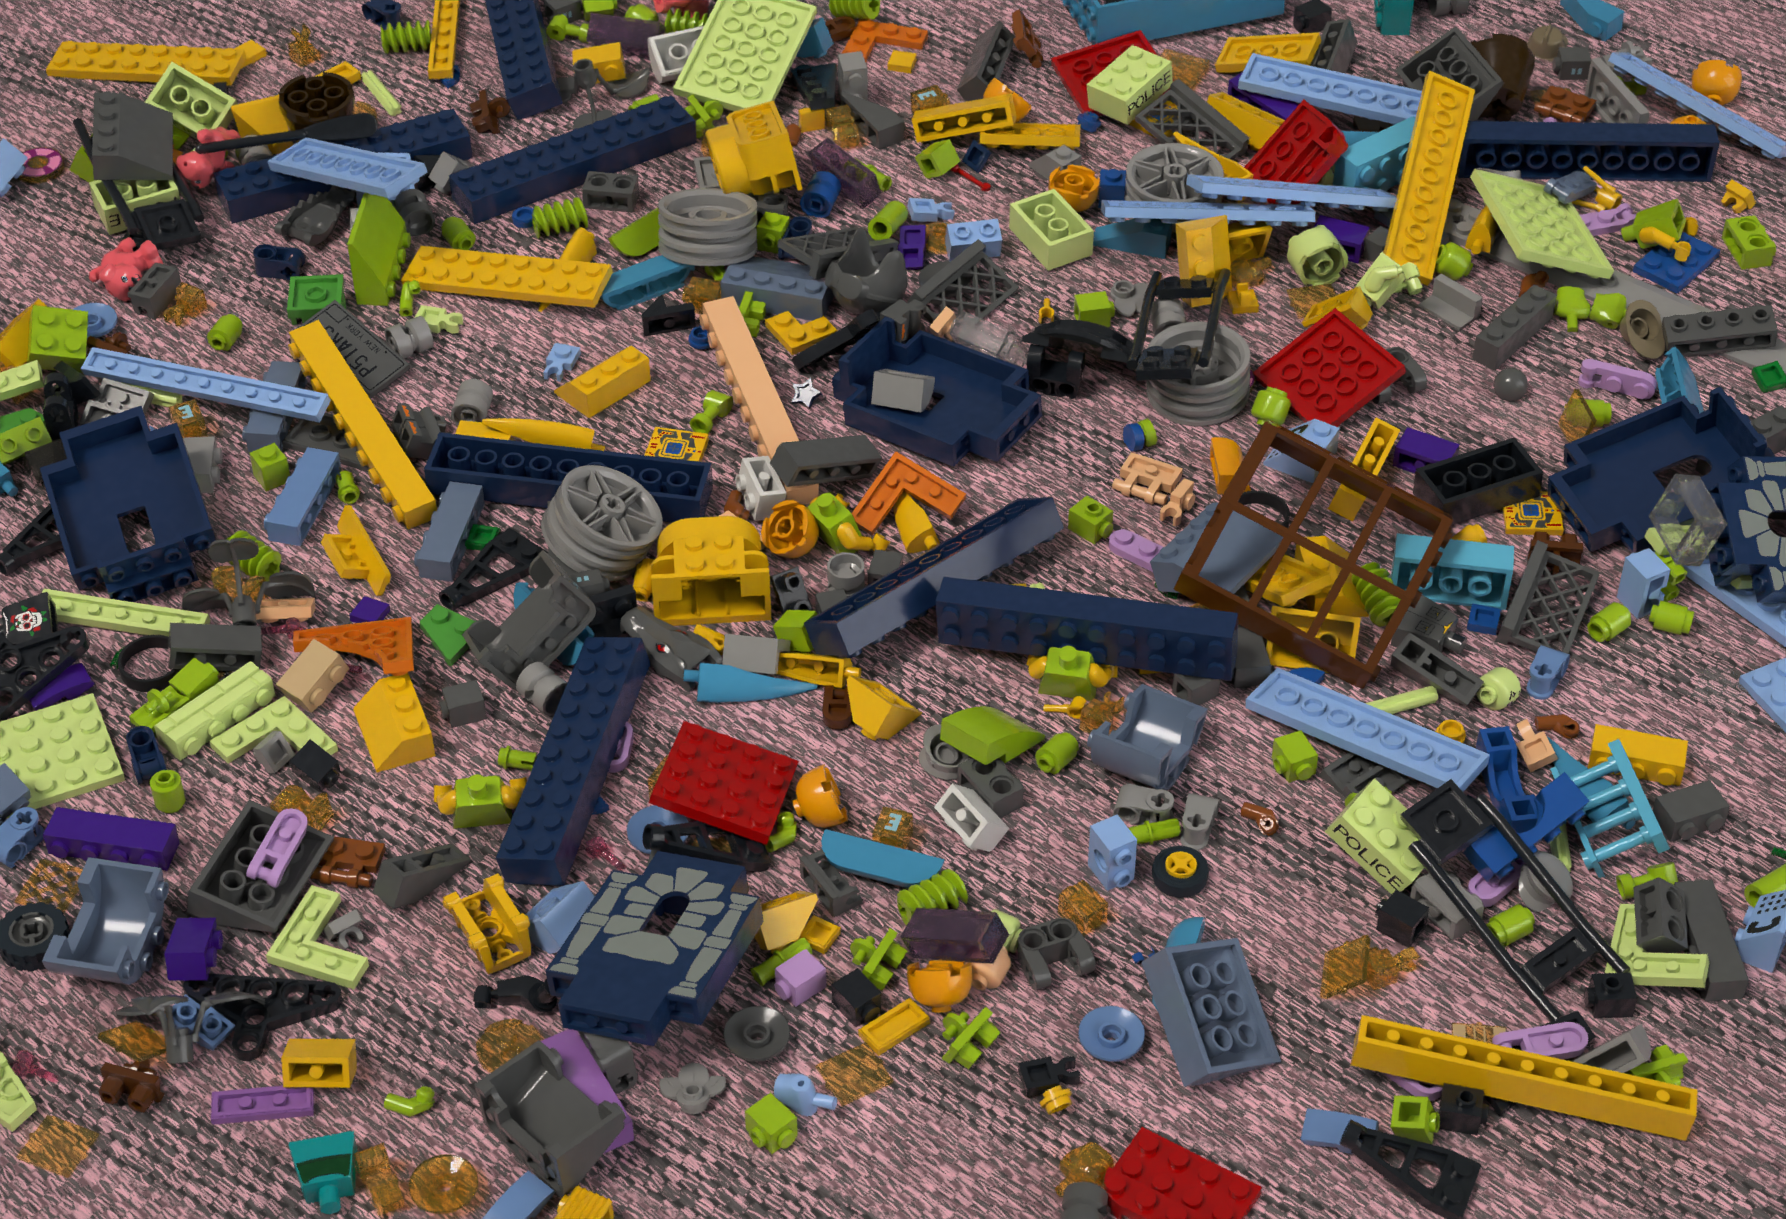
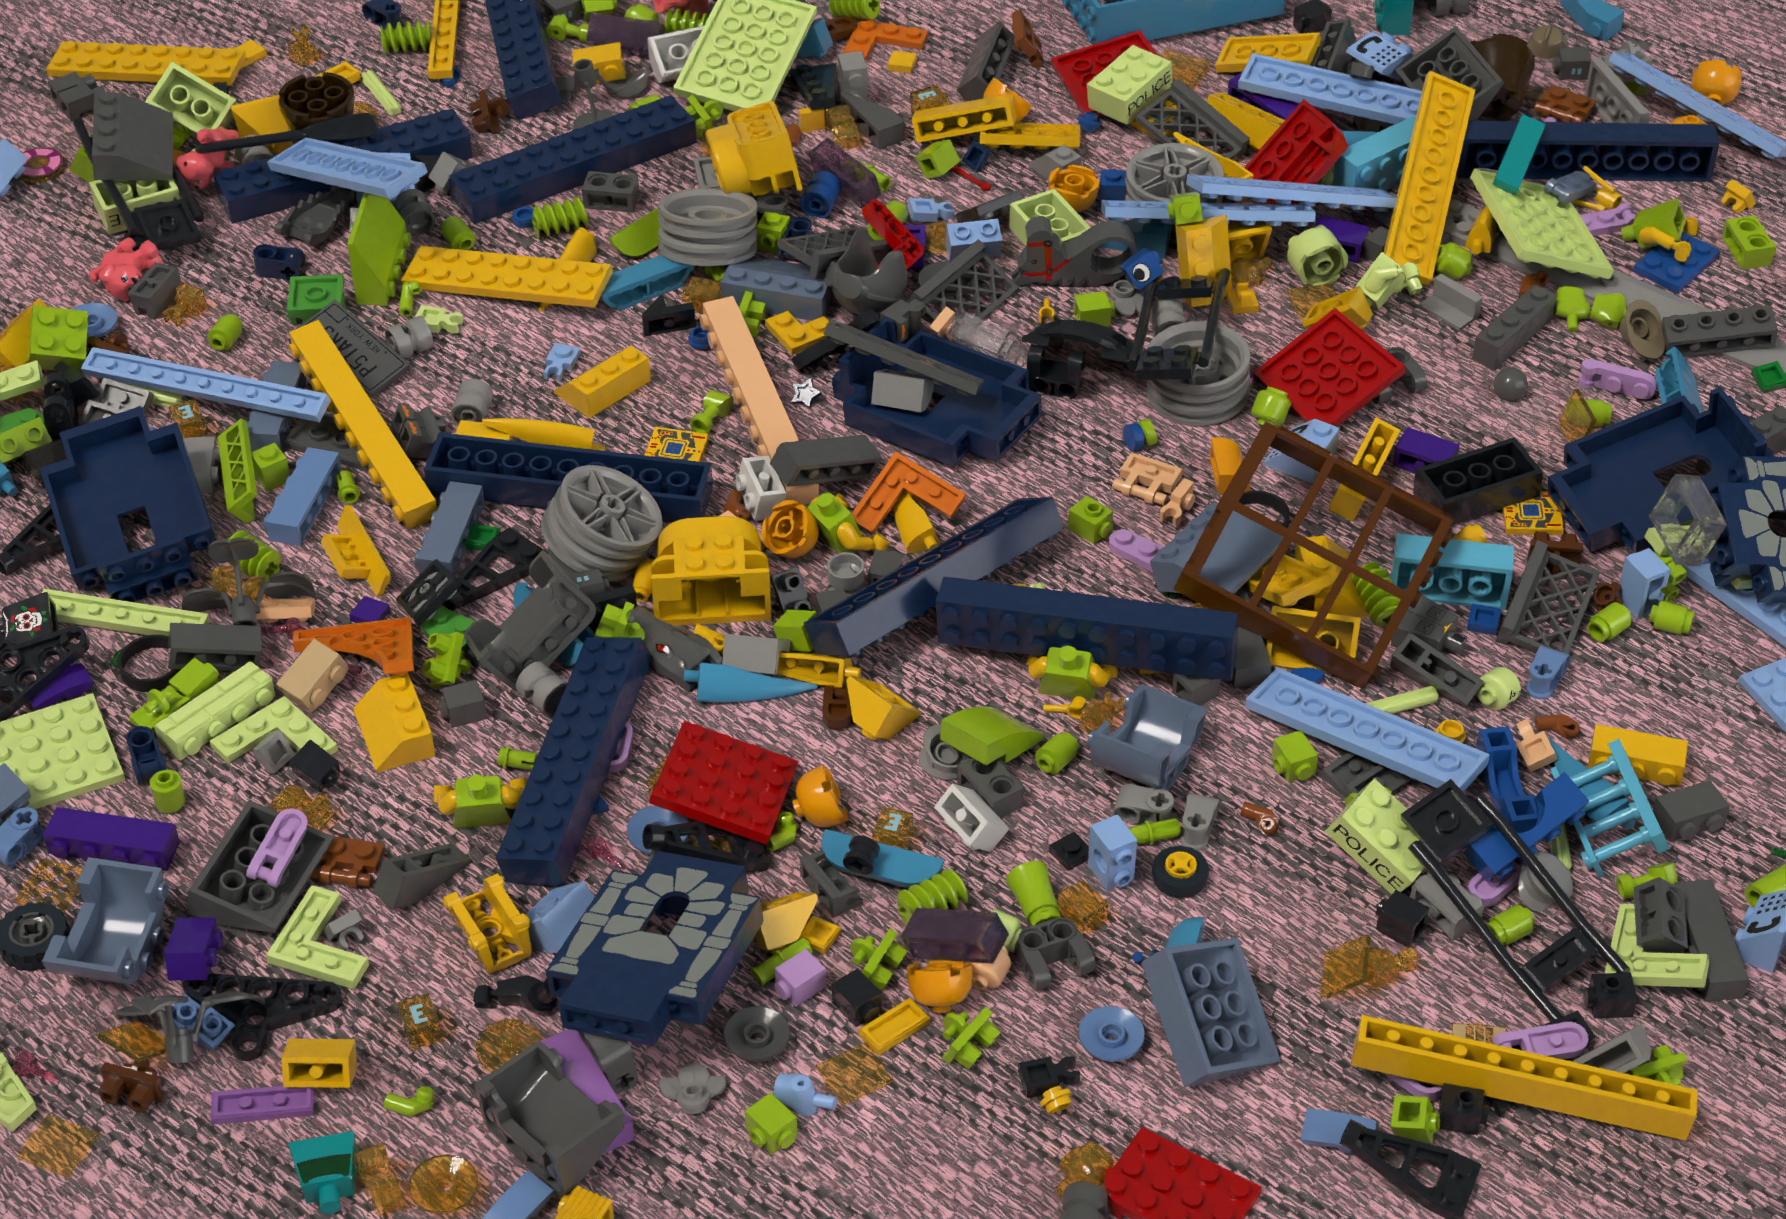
(74, 94): none -> dark grey hips
(238, 471): none -> lime fence
(419, 1021): none -> clear yellow brick
(428, 592): none -> black piece
(448, 660): none -> lime hips
(615, 623): none -> lime hips
(861, 855): none -> black wheel
(895, 354): none -> dark grey plate
(901, 239): none -> red beam
(989, 209): none -> black piece
(1034, 892): none -> lime plant
(1070, 851): none -> black plate
(1072, 263): none -> dark grey animal
(1142, 268): none -> blue brick
(1185, 208): none -> lime brick
(1360, 70): none -> dark grey beam
(1381, 53): none -> light blue slope
(1518, 154): none -> teal tile
(1605, 589): none -> reddish brown plate

